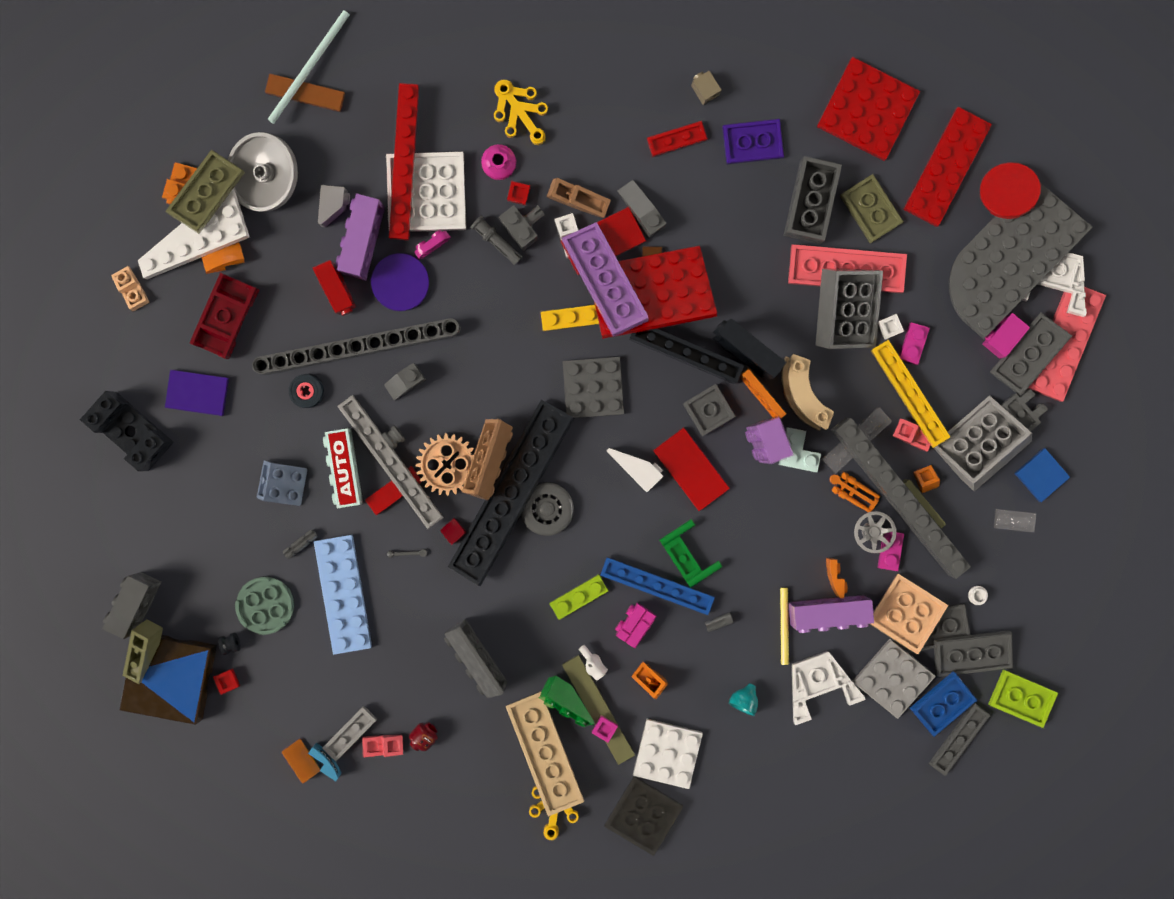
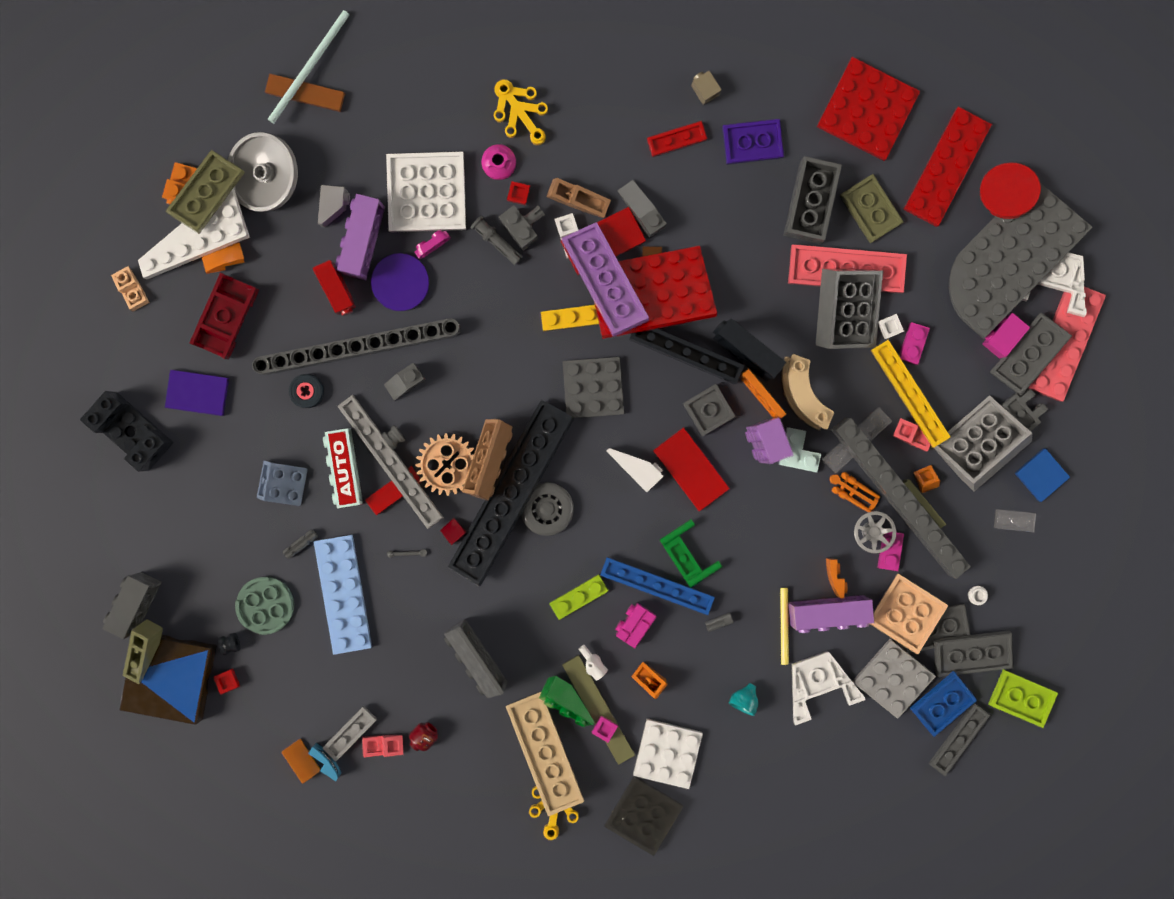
(404, 161): red plate -> none

